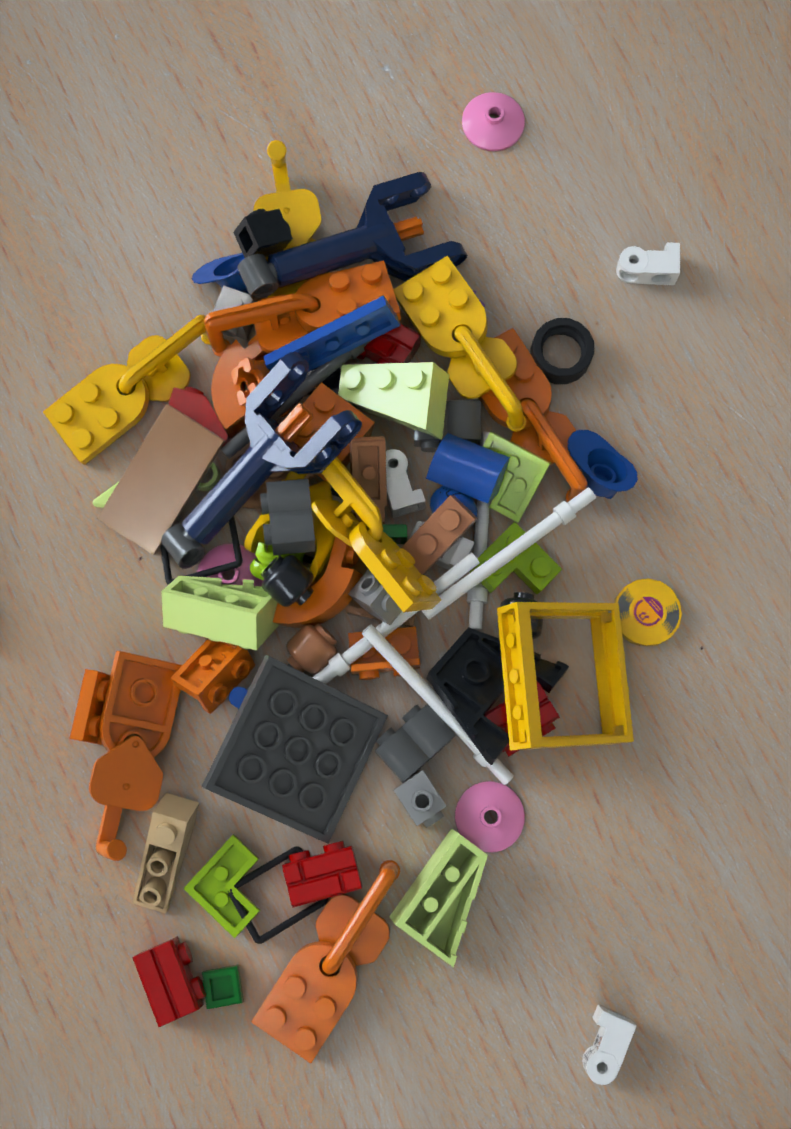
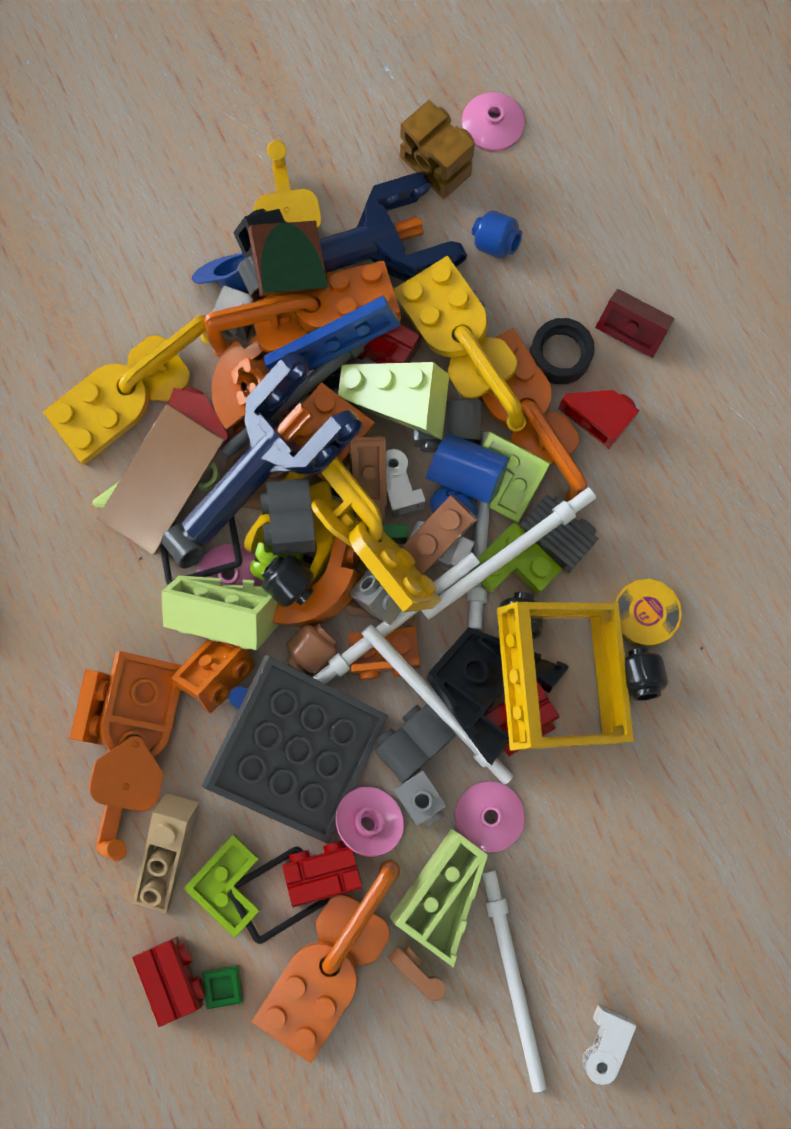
(287, 258): none -> dark green tile
(379, 811): none -> bright pink dish
(408, 964): none -> nougat plate
(437, 148): none -> pearl gold brick
(497, 234): none -> blue head
(497, 909): none -> white bar
(564, 543): none -> dark grey brick
(600, 413): none -> red slope
(601, 464): blue piece -> none
(634, 323): none -> dark red panel
(645, 674): none -> black head
(650, 266): white leg -> none

